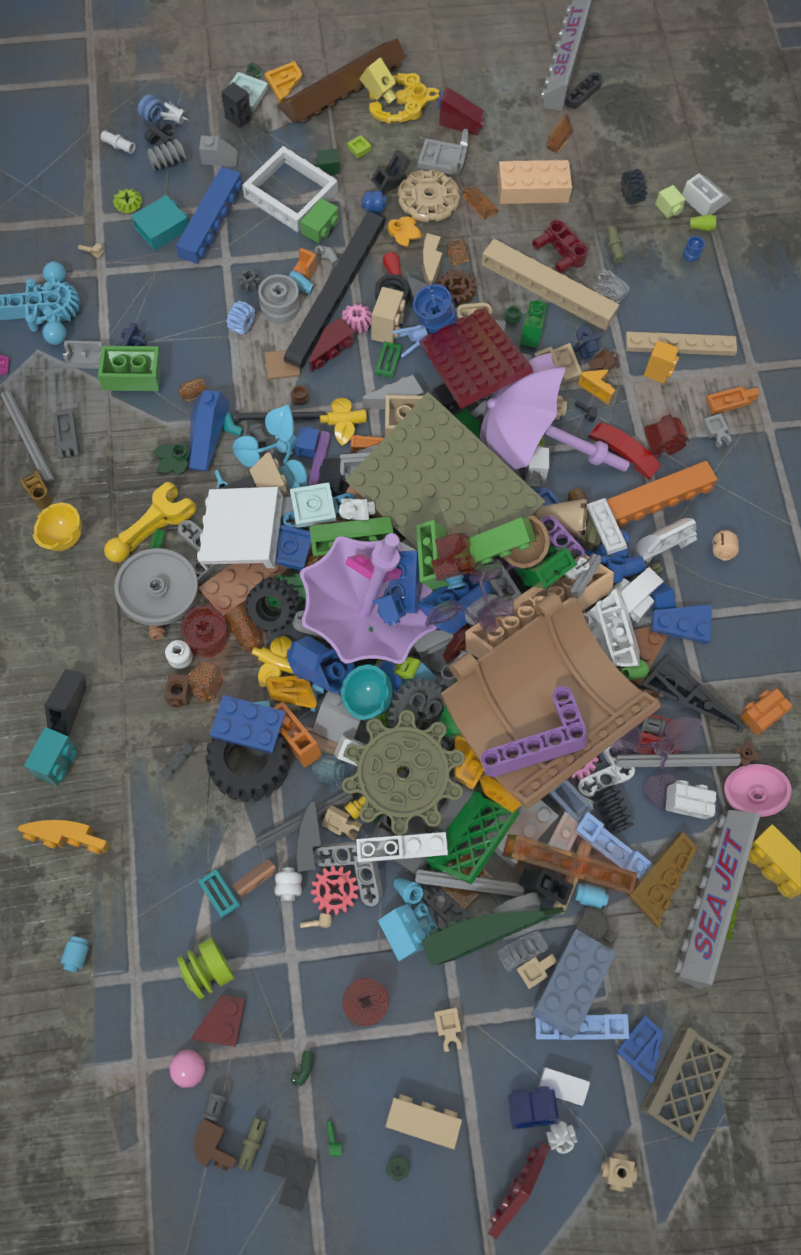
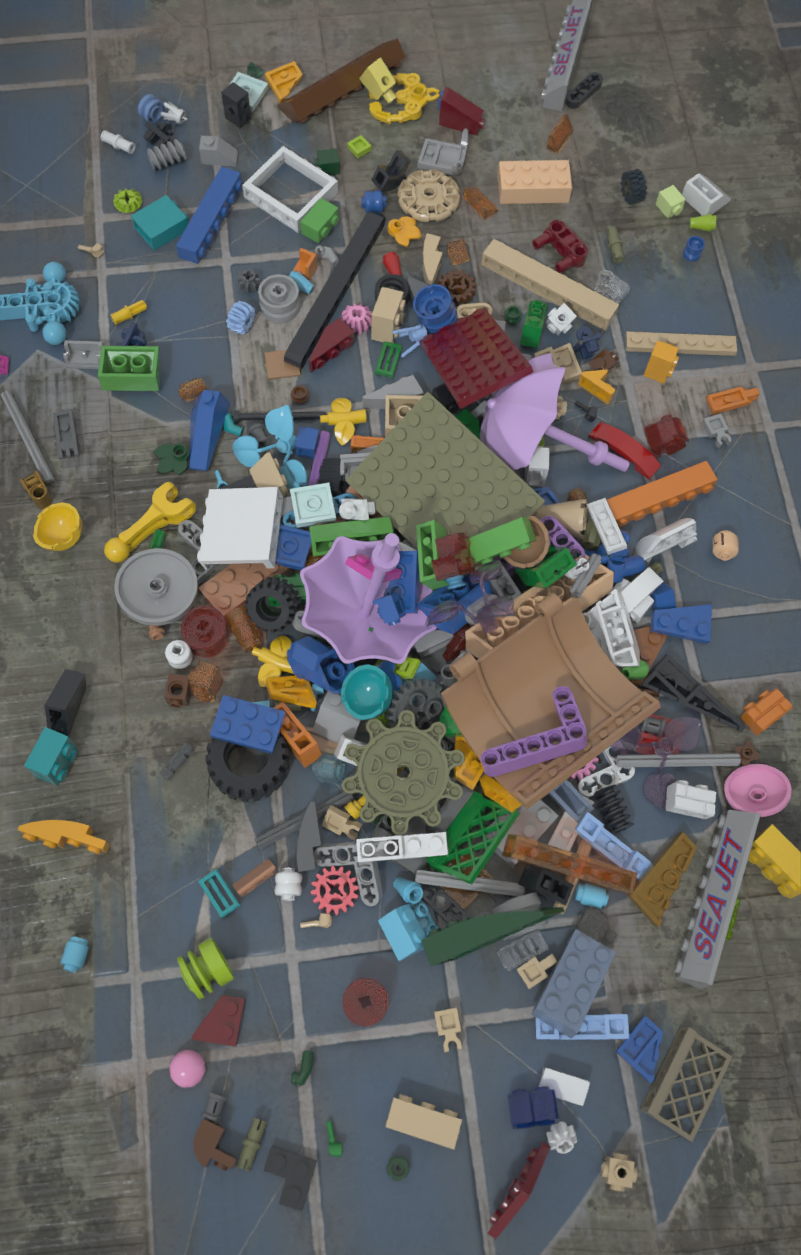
(127, 312): none -> yellow axle
(560, 319): none -> white brick

